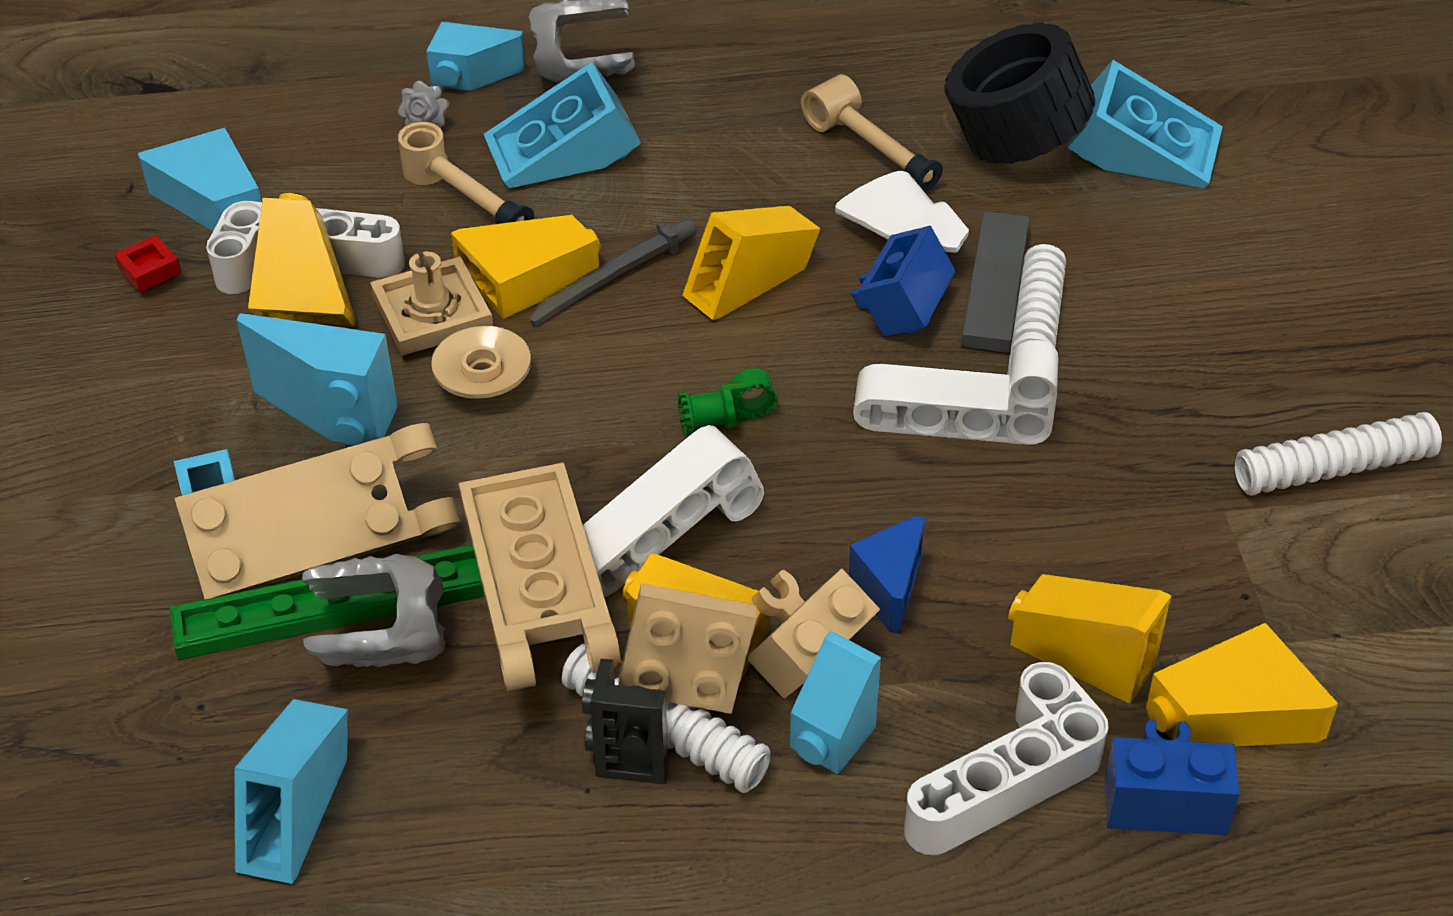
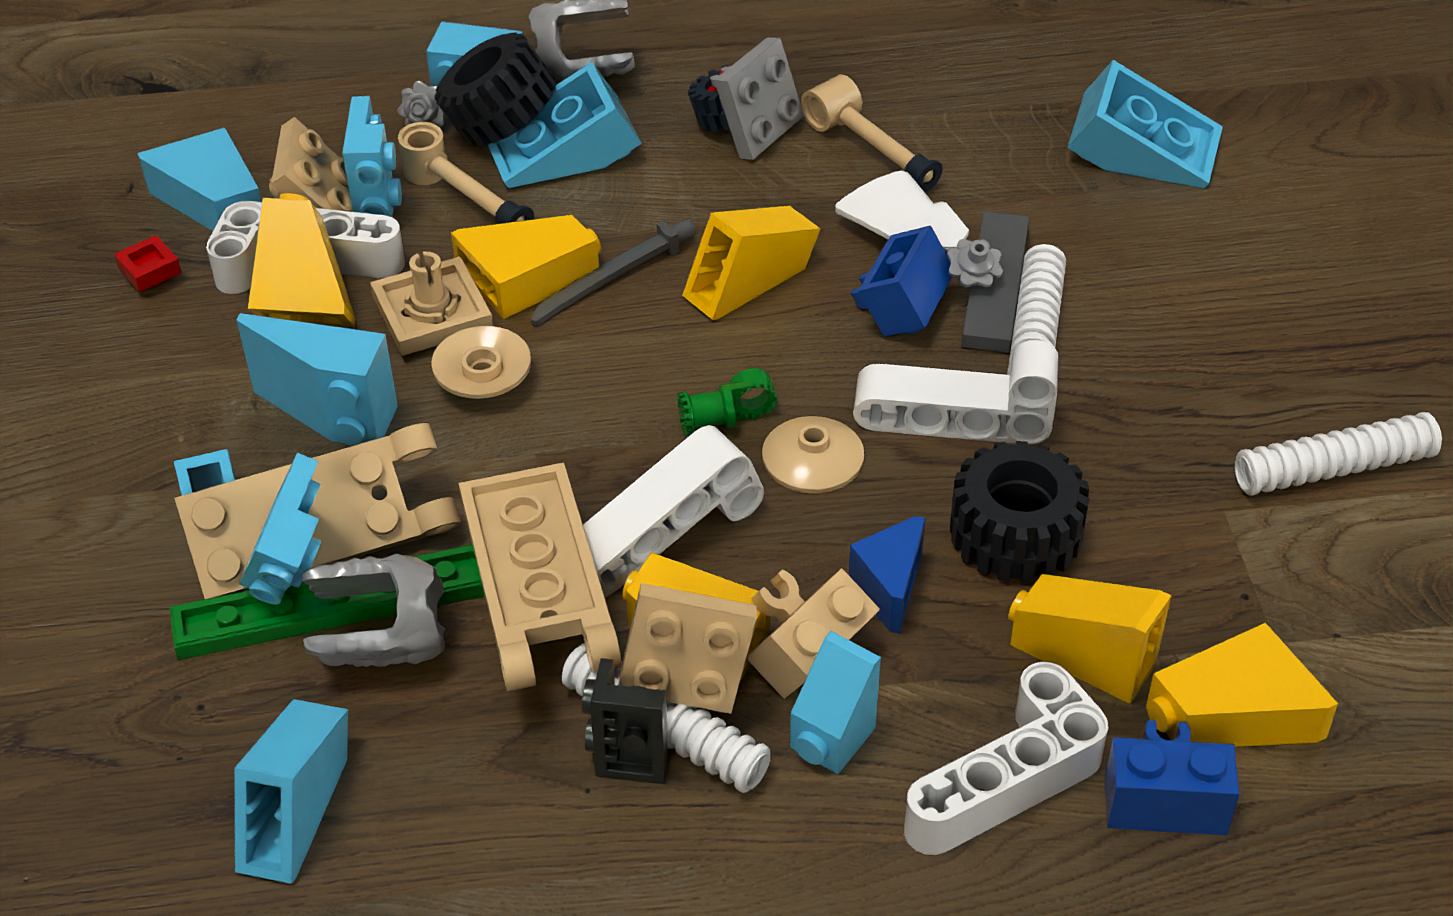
(286, 539): none -> medium azure plate
(309, 169): none -> tan plate
(369, 161): none -> medium azure plate
(495, 89): none -> black tyre
(749, 98): none -> light grey plate
(813, 454): none -> tan dish
(974, 263): none -> light grey plant
(1012, 541): none -> black tyre
(1020, 93): black tyre -> none

